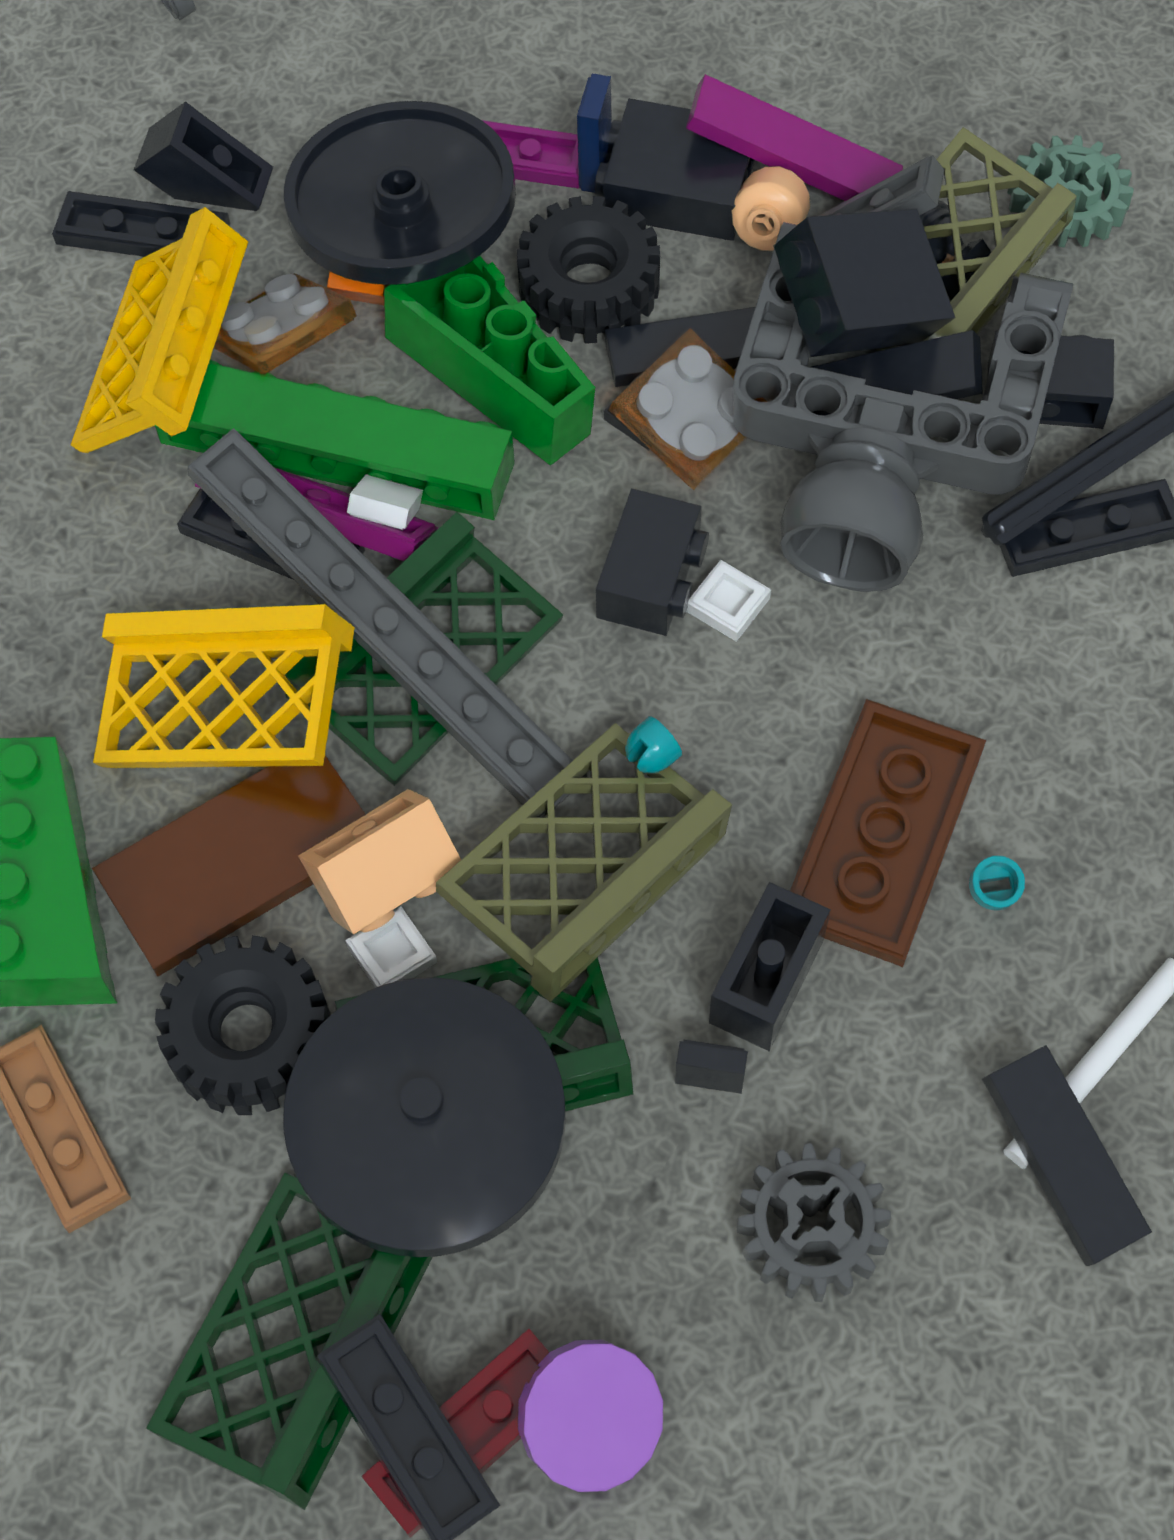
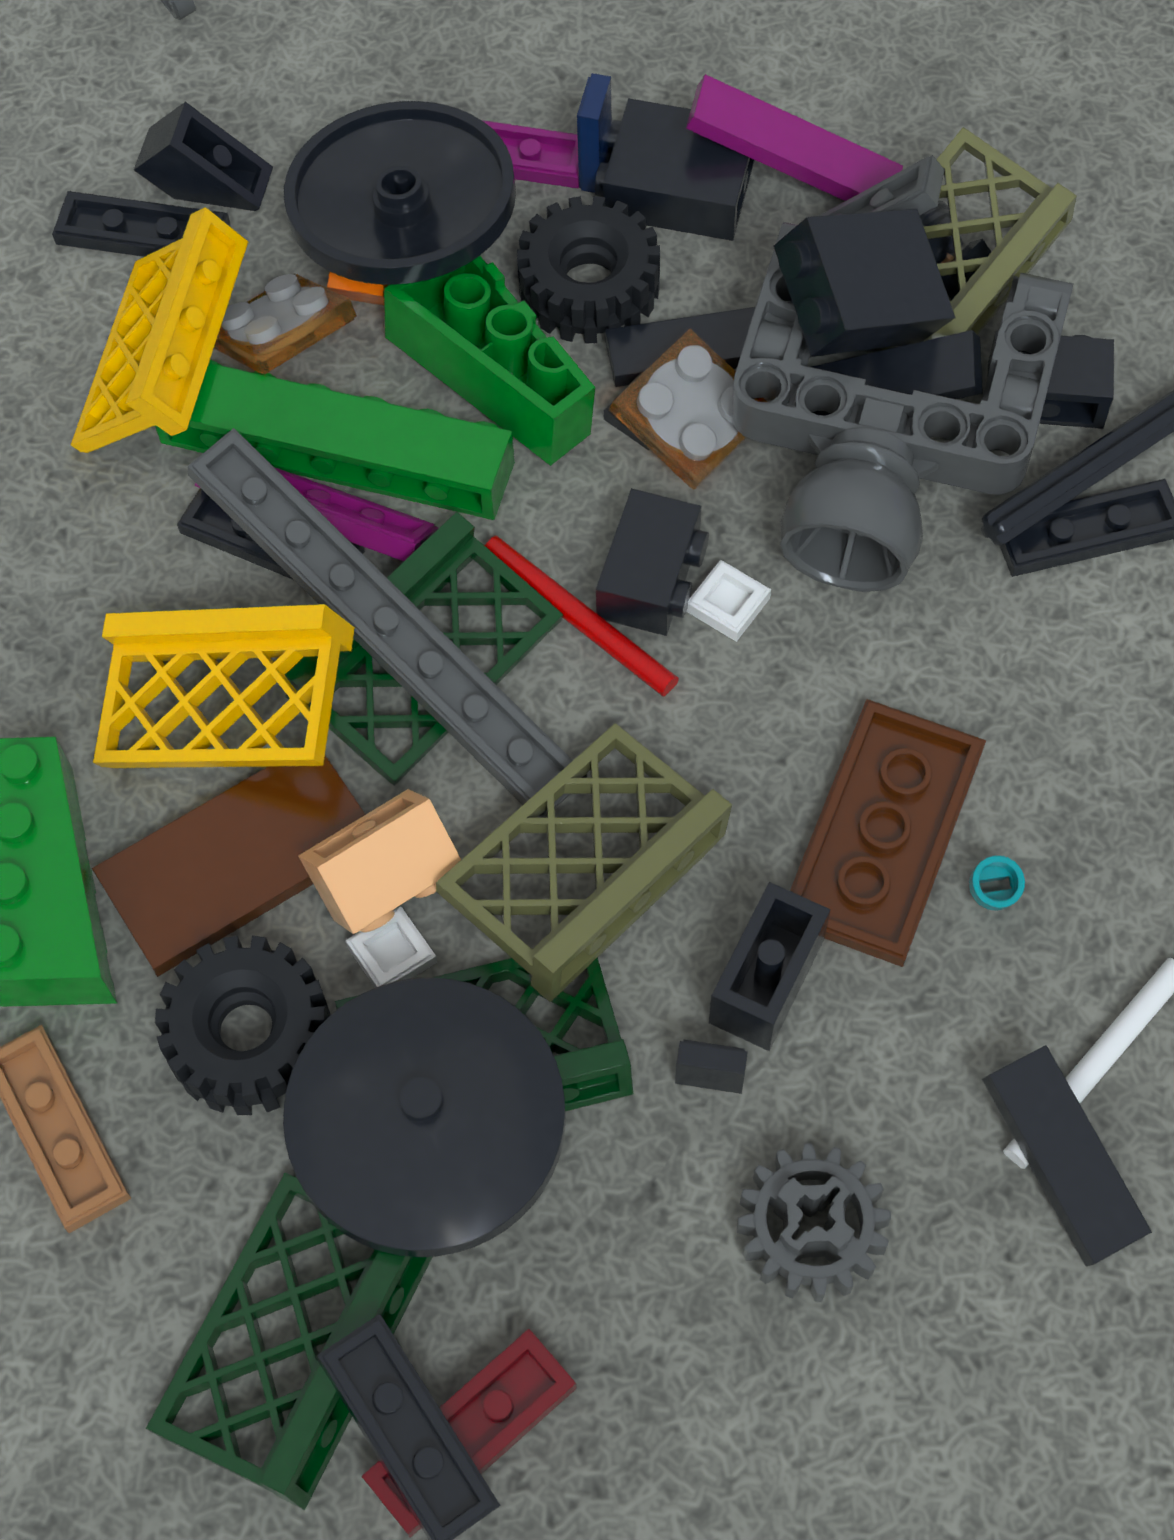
(384, 502): white tile -> none
(587, 621): none -> red bar
(590, 1415): medium lavender tile -> none
(652, 746): teal hinge -> none
(767, 201): light nougat head -> none
(1084, 174): sand green gear -> none

